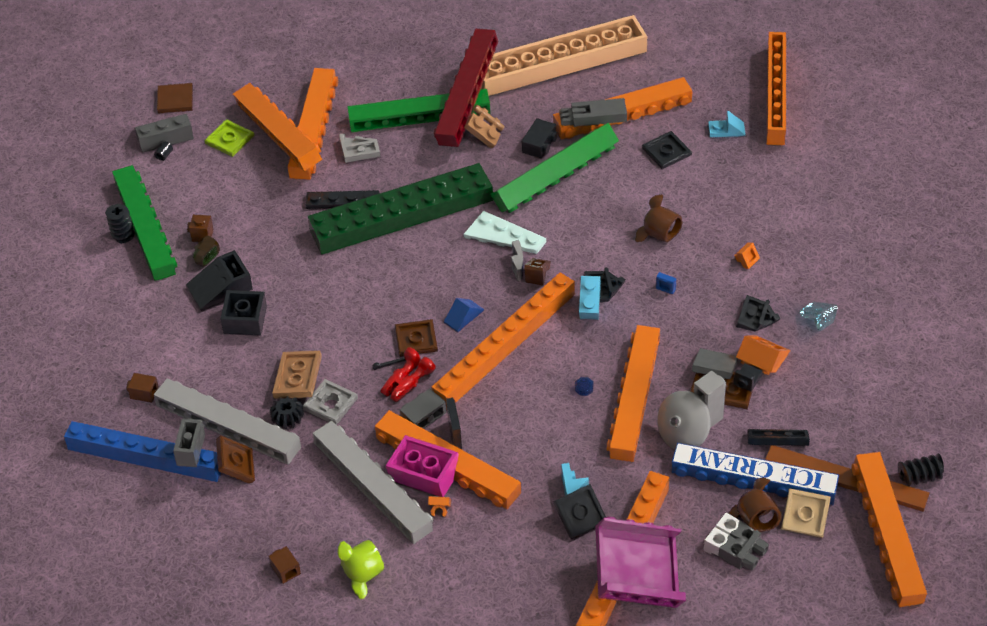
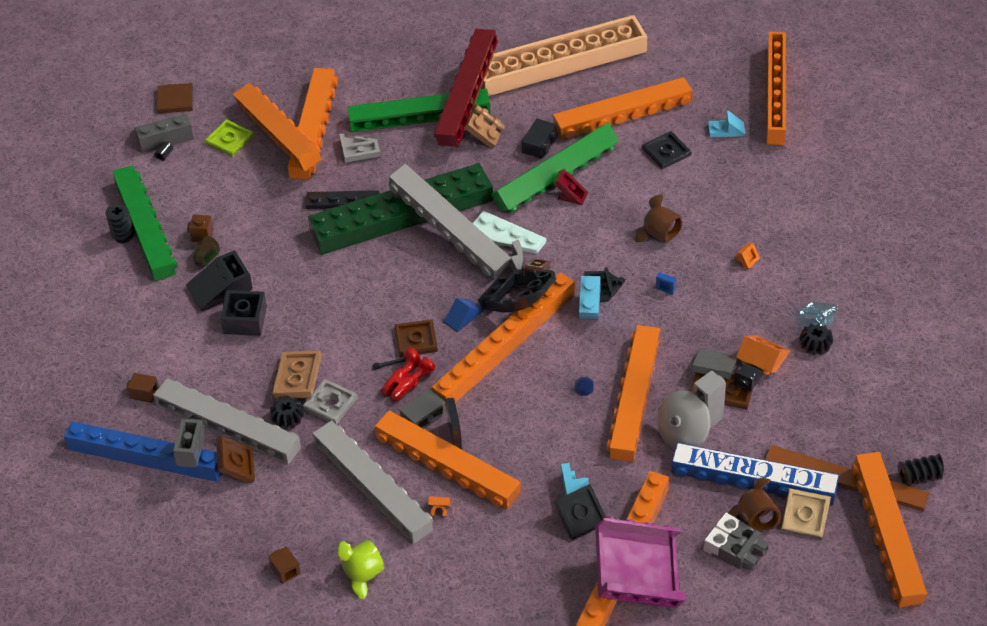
(423, 466): dark pink slope -> none
(449, 222): none -> light grey brick
(535, 282): none -> black slope
(570, 189): none -> dark red slope
(594, 112): dark grey hinge -> none
(756, 314): black slope -> none
(778, 437): black tile -> none
(816, 338): none -> black gear

